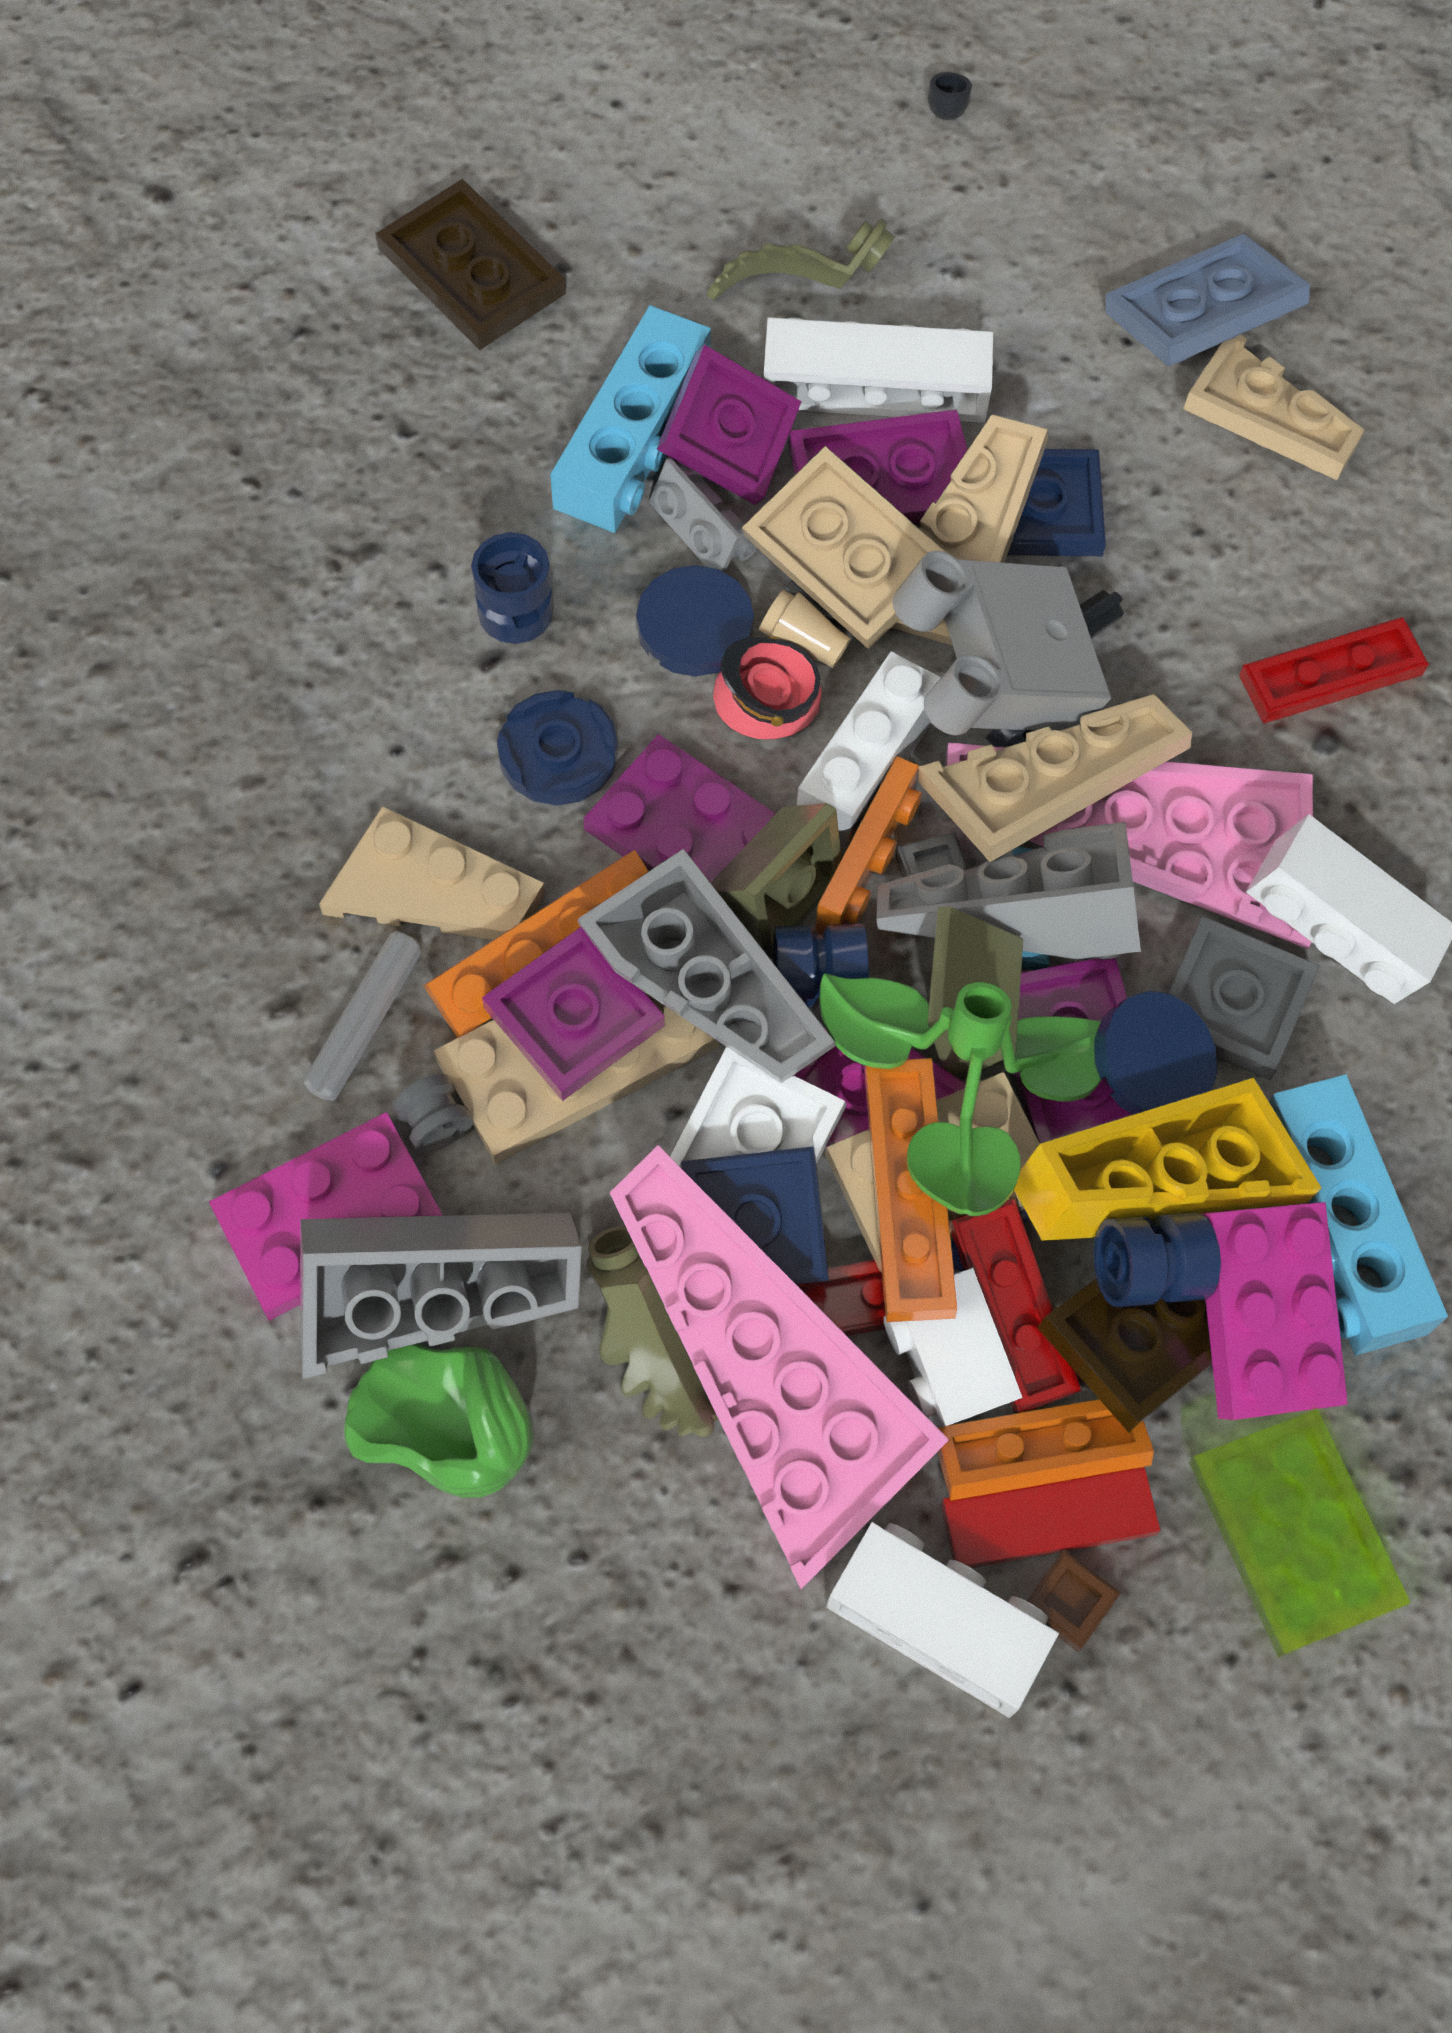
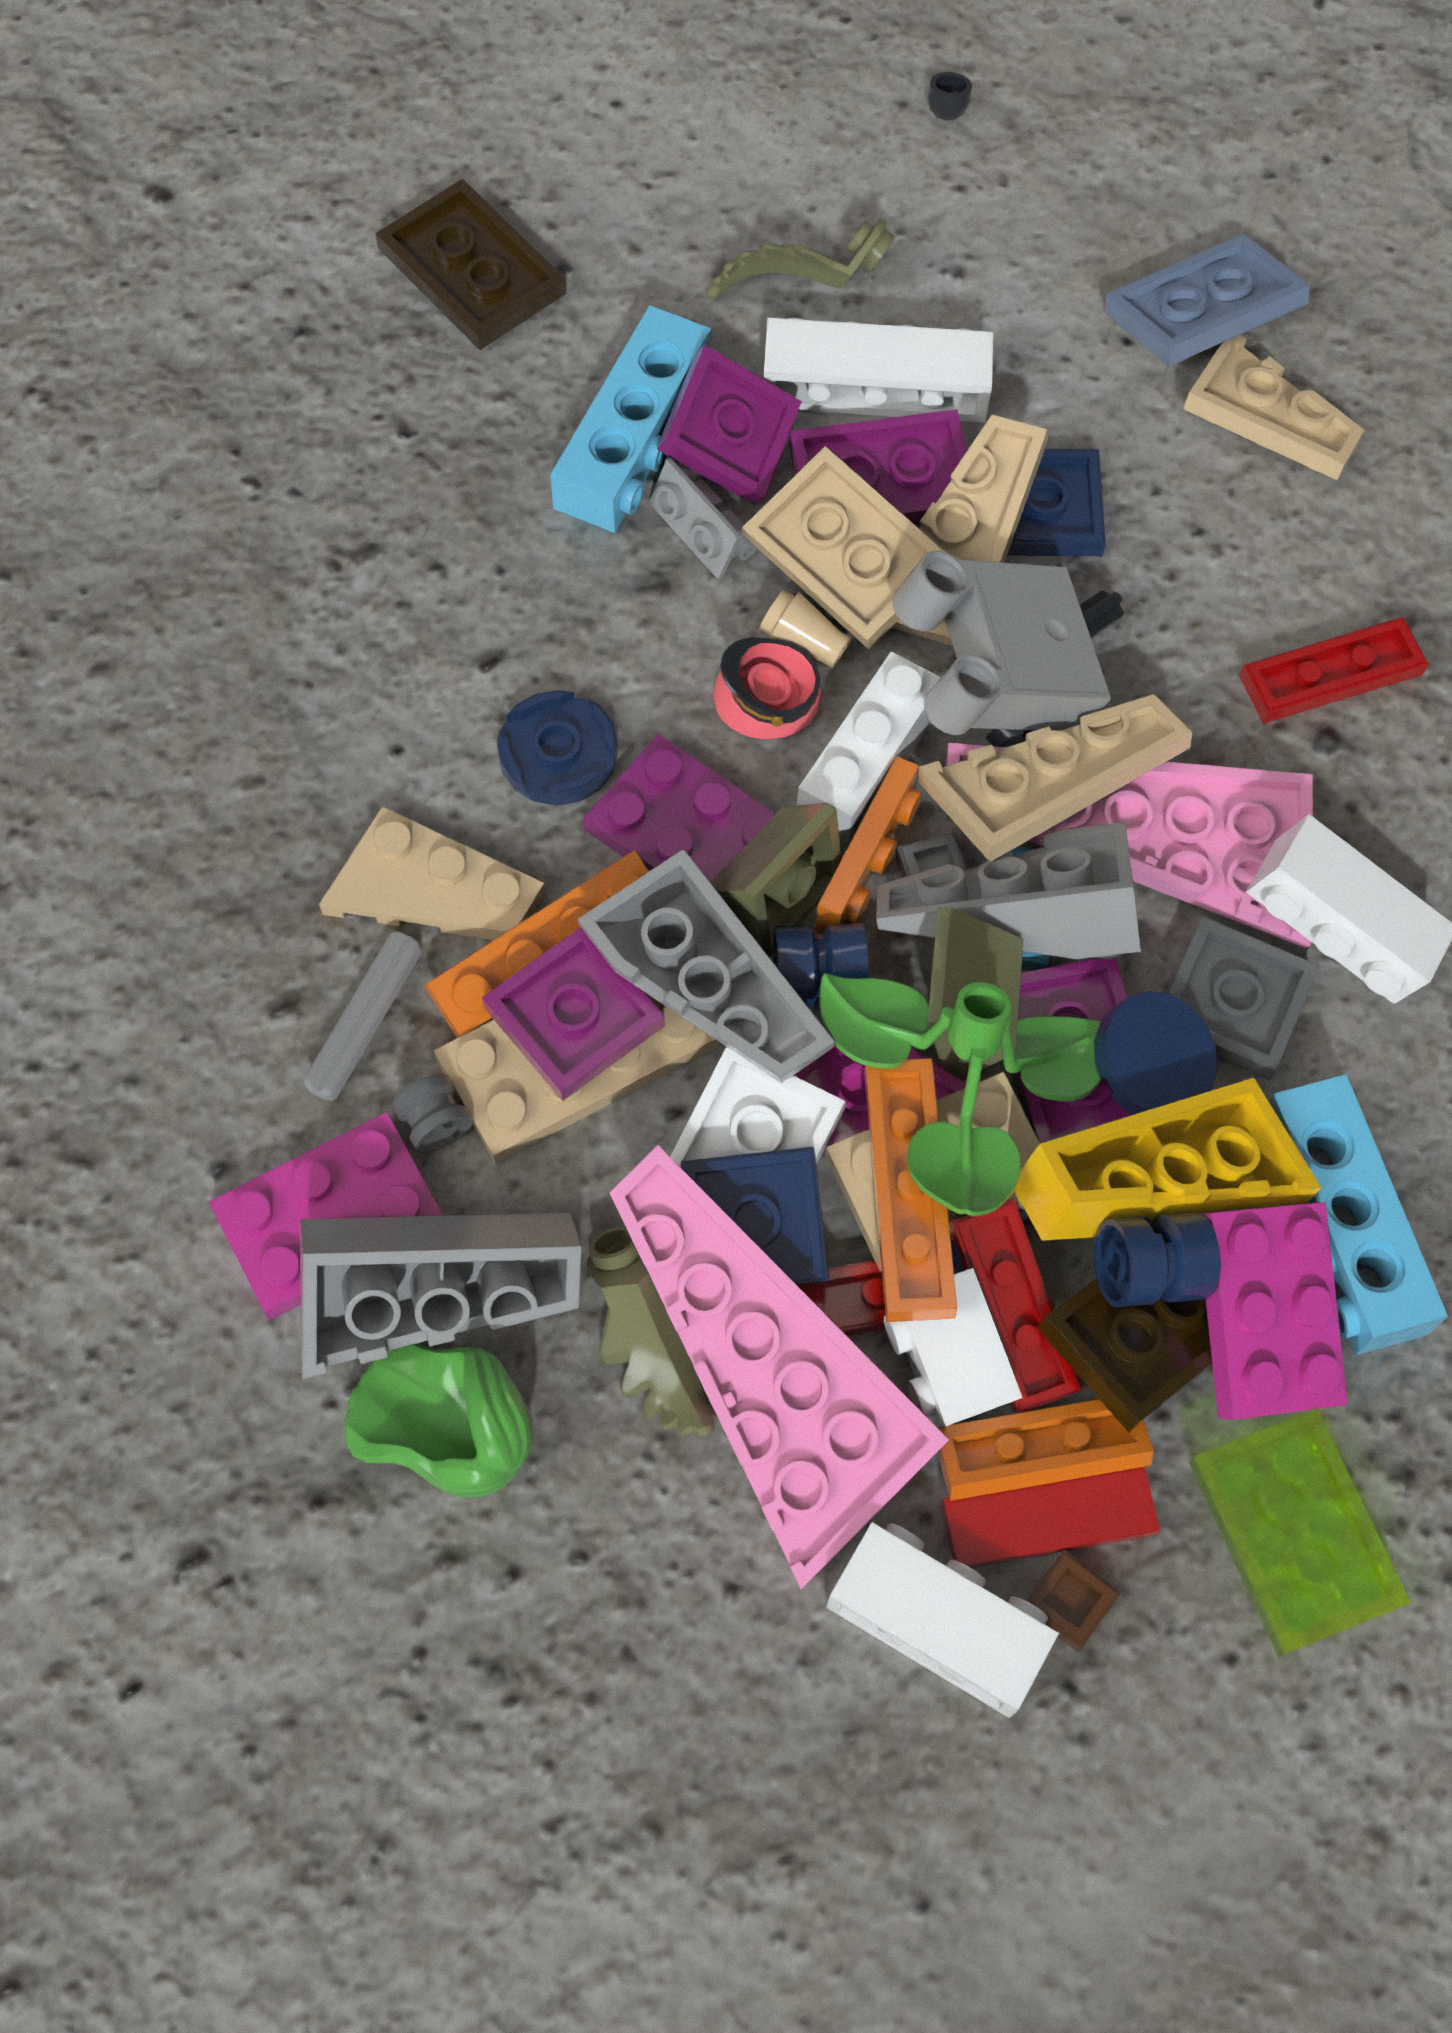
(512, 587): dark blue wheel -> none
(692, 618): dark blue tile -> none

